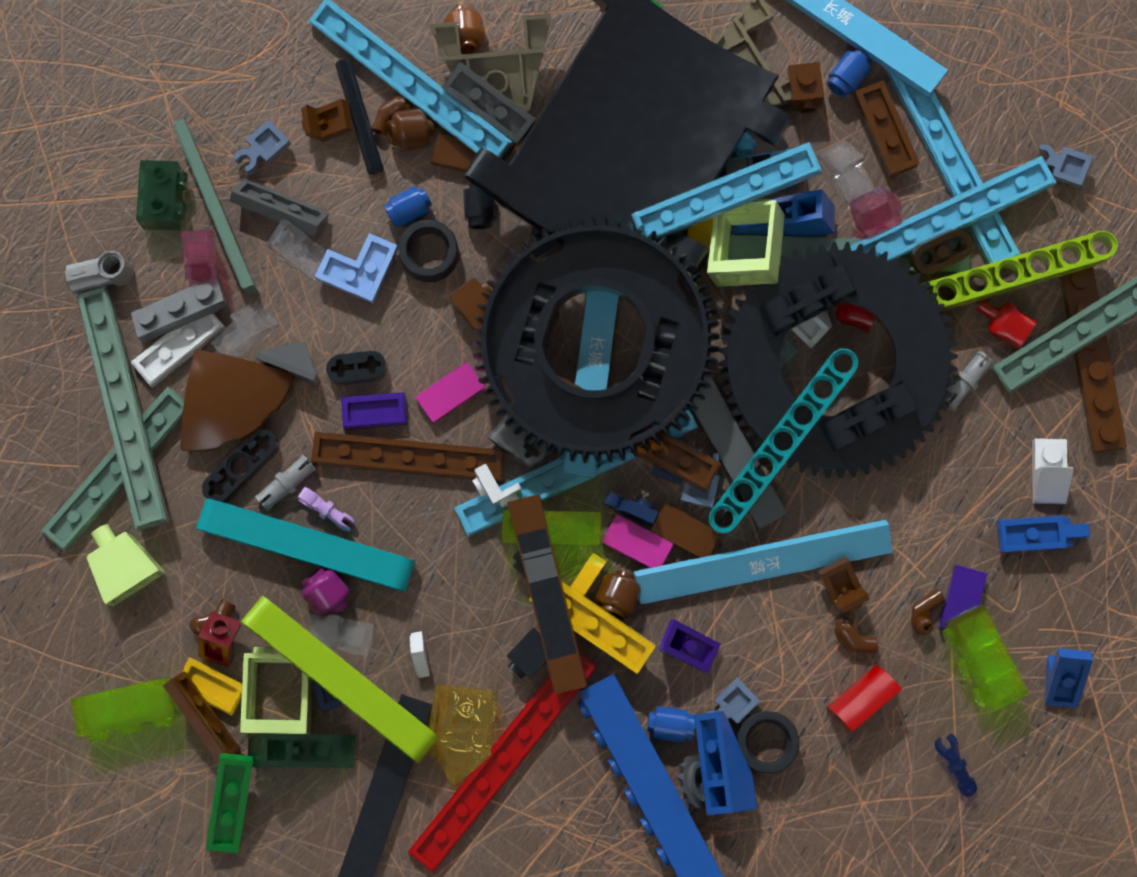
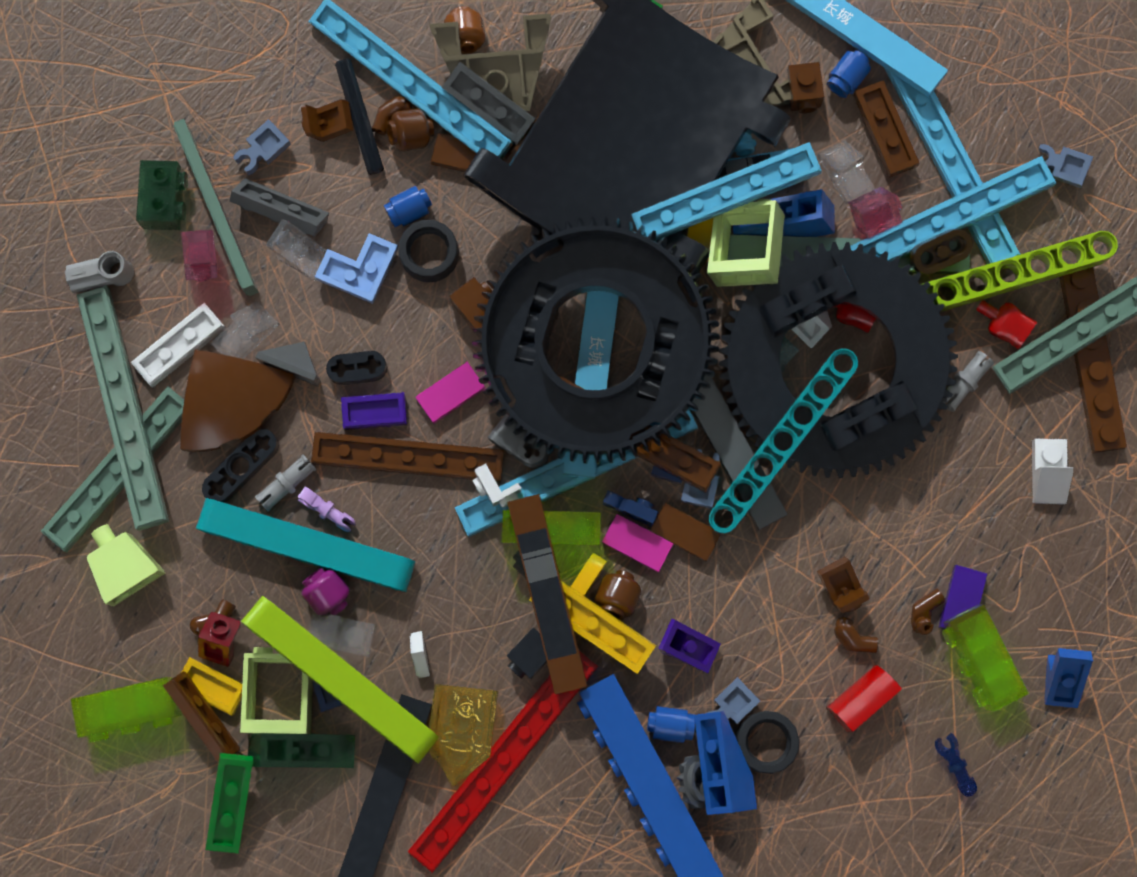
(179, 309): dark grey plate -> none
(478, 208): black brick -> none
(763, 561): medium azure tile -> none
(1038, 534): blue hinge -> none

